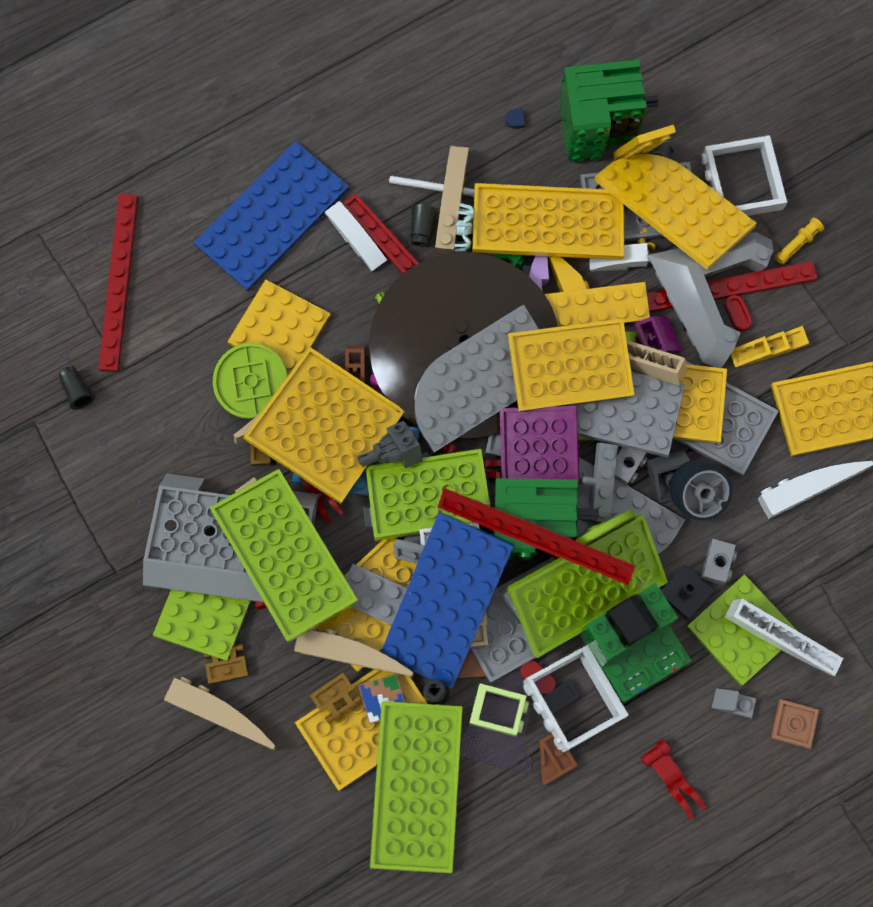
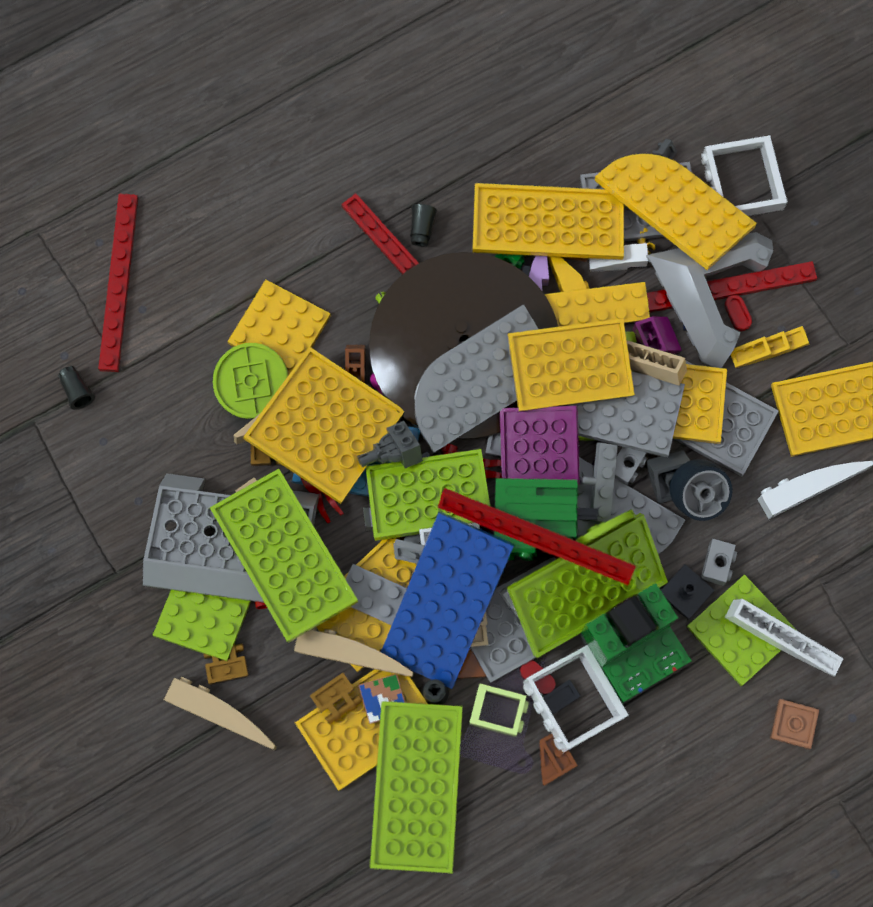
(271, 216): blue plate -> none
(355, 236): white slope -> none
(425, 185): white bar -> none
(451, 200): tan slope -> none
(465, 228): light aqua animal -> none
(515, 118): dark blue tile -> none
(601, 107): green piece -> none
(644, 143): yellow plate -> none
(671, 775): red flag -> none
(733, 703): light grey slope -> none
(804, 236): yellow pin -> none

